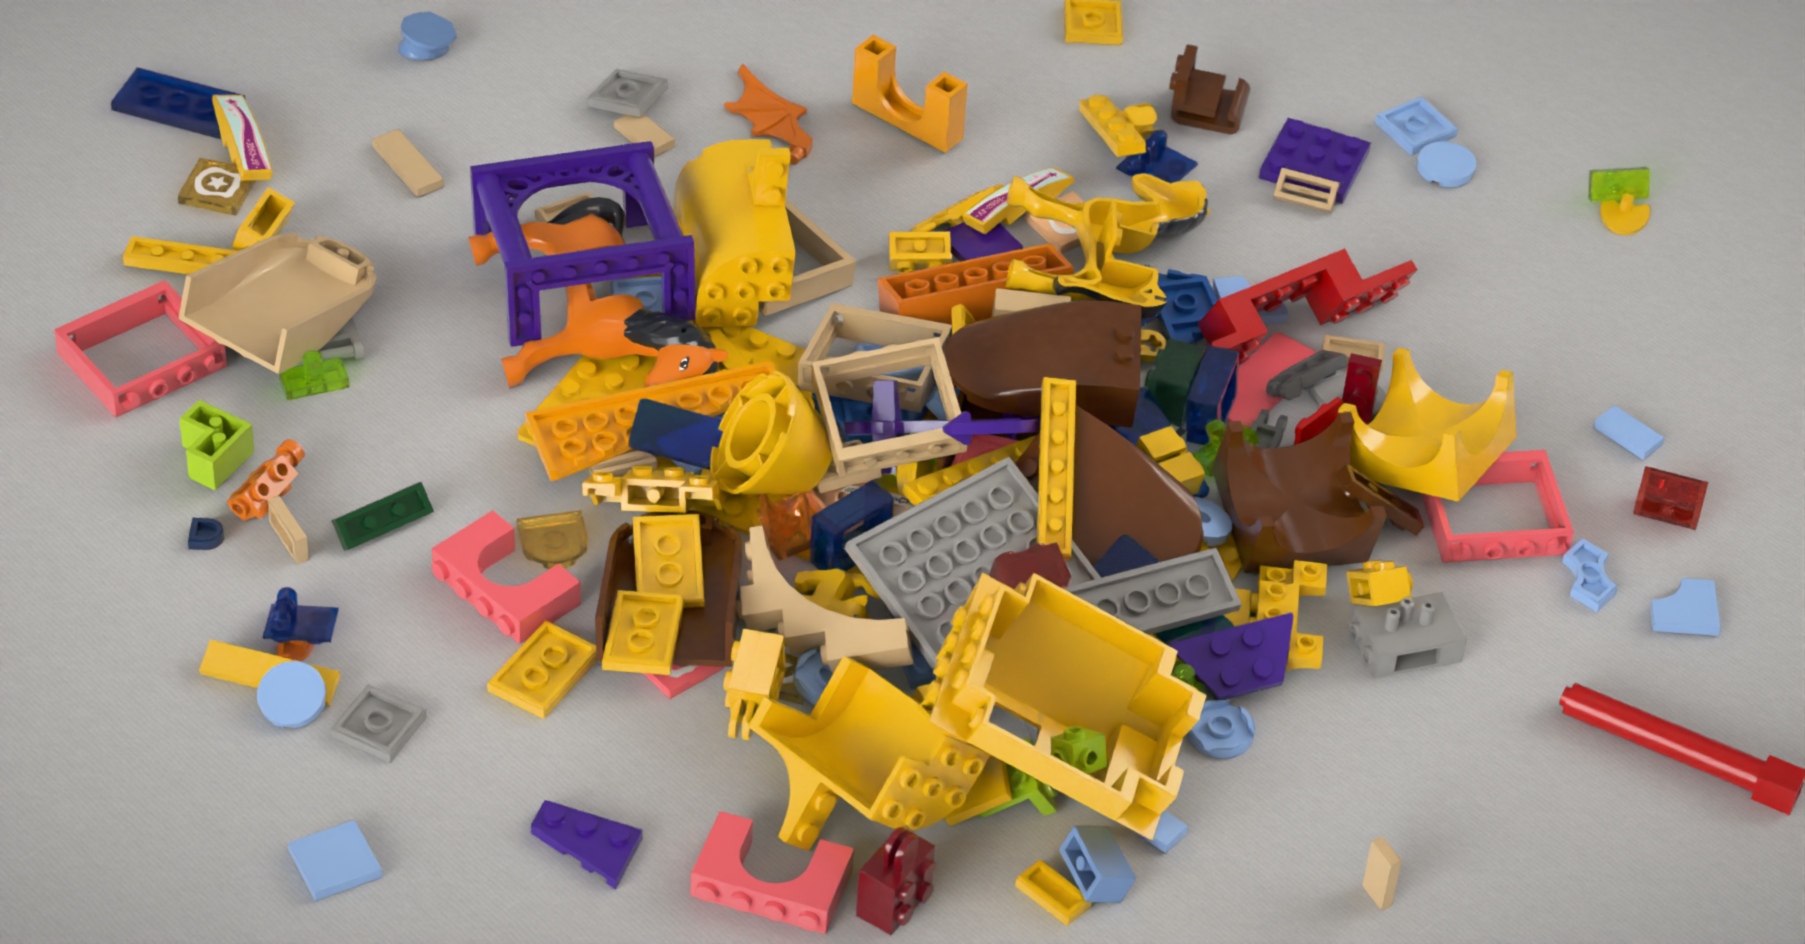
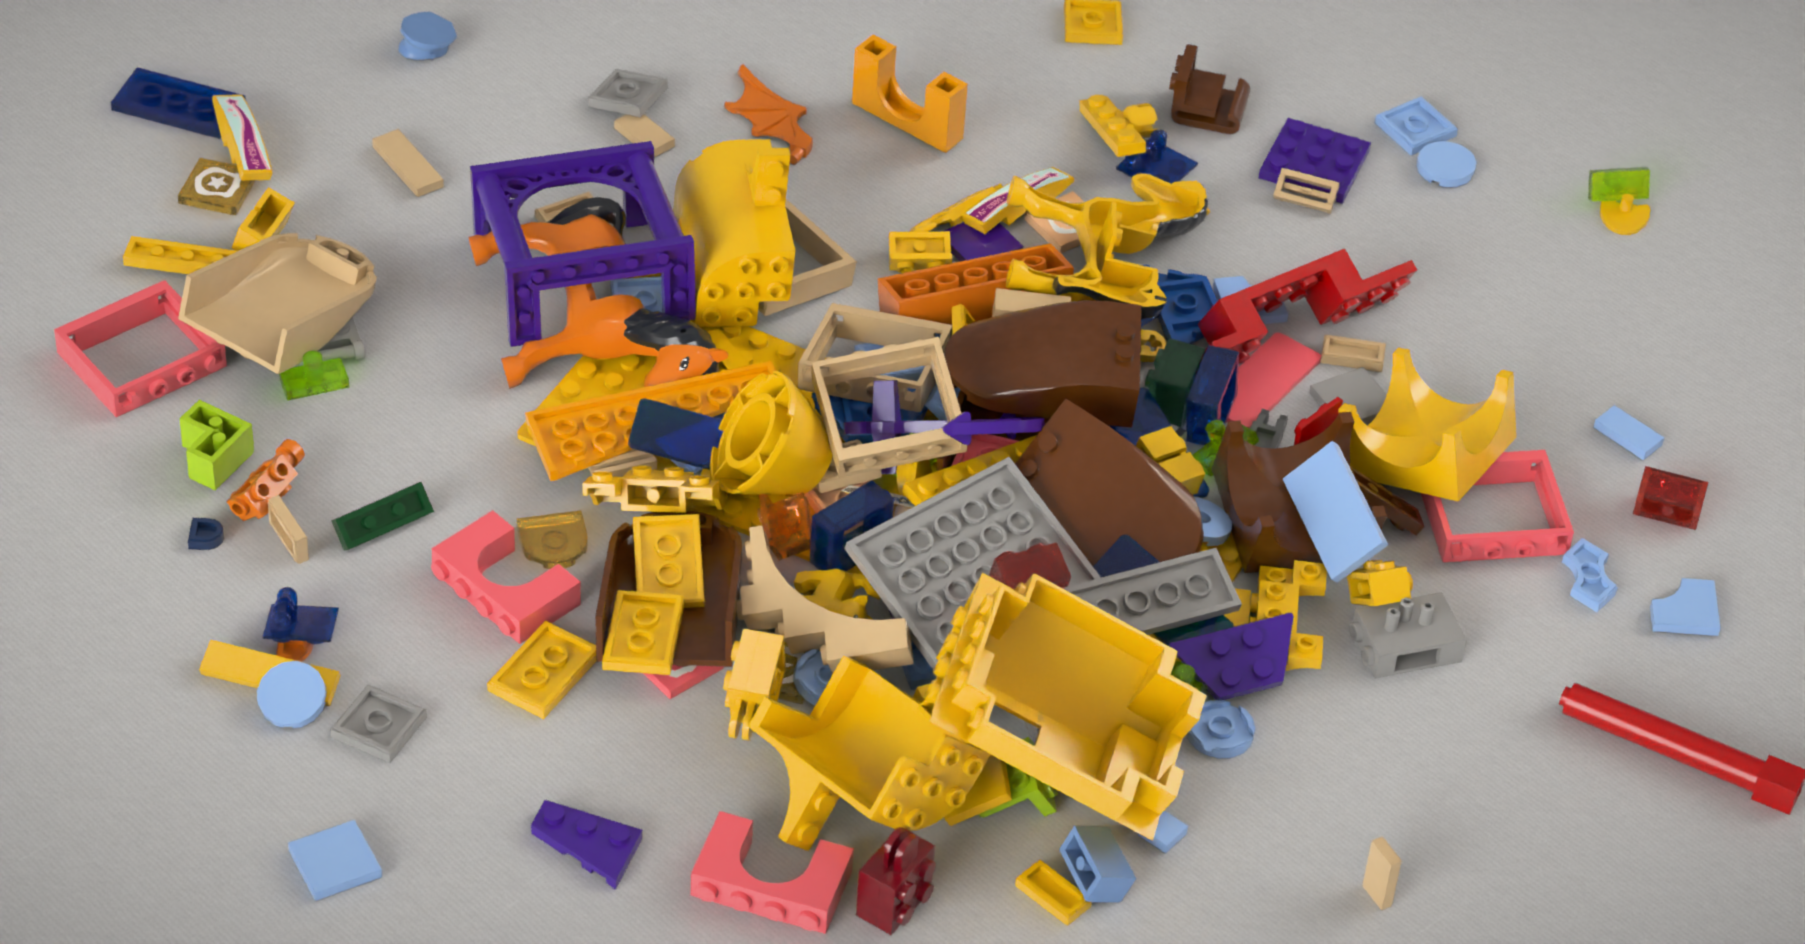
(1056, 464): yellow tile -> none
(1081, 749): lime brick -> none
(1305, 374): dark grey hinge -> none
(1335, 512): none -> light blue tile
(1362, 384): dark red bracket -> none

